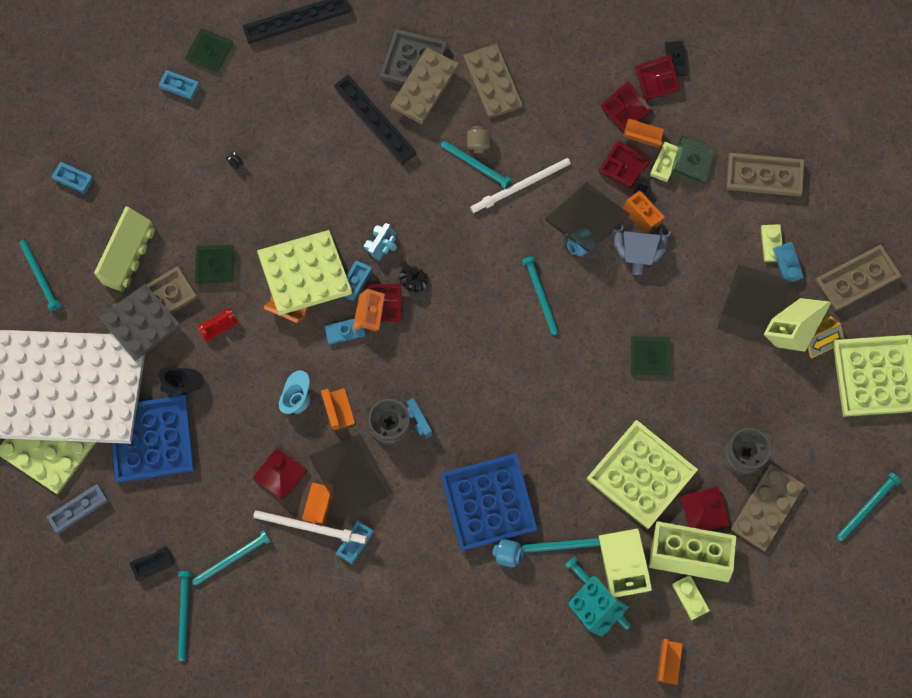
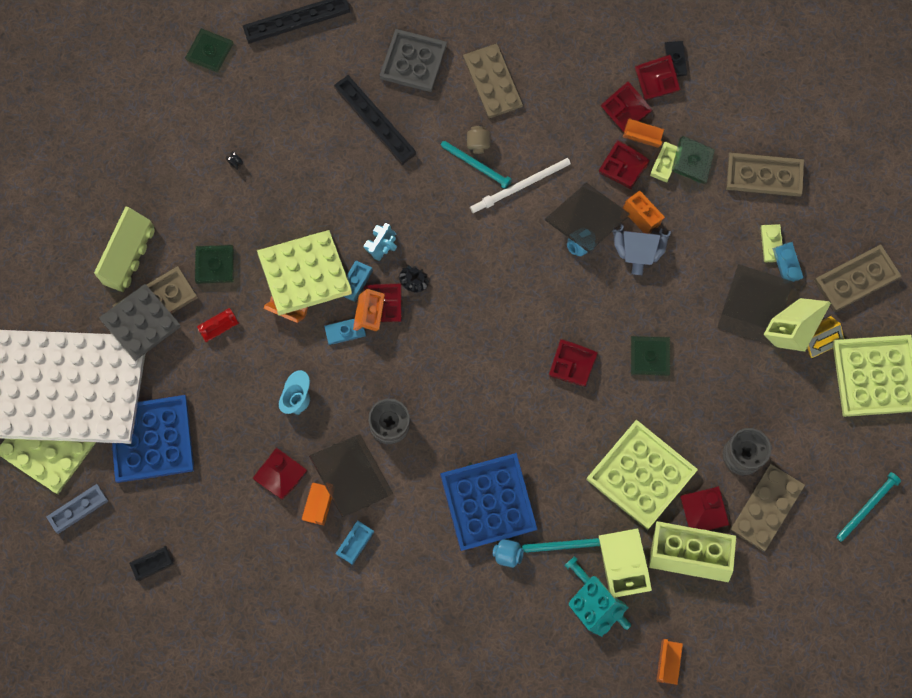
(53, 303): teal bar -> none
(72, 177): dark azure plate -> none
(178, 380): black piece -> none
(179, 85): dark azure plate -> none
(183, 614): teal bar -> none
(231, 558): teal bar -> none
(338, 408): orange panel -> none
(346, 535): white bar -> none
(414, 412): dark azure plate -> none
(424, 85): dark tan plate -> none
(529, 262): teal bar -> none
(573, 363): none -> dark red plate
(644, 184): black bush -> none
(690, 597): yellowish green plate -> none

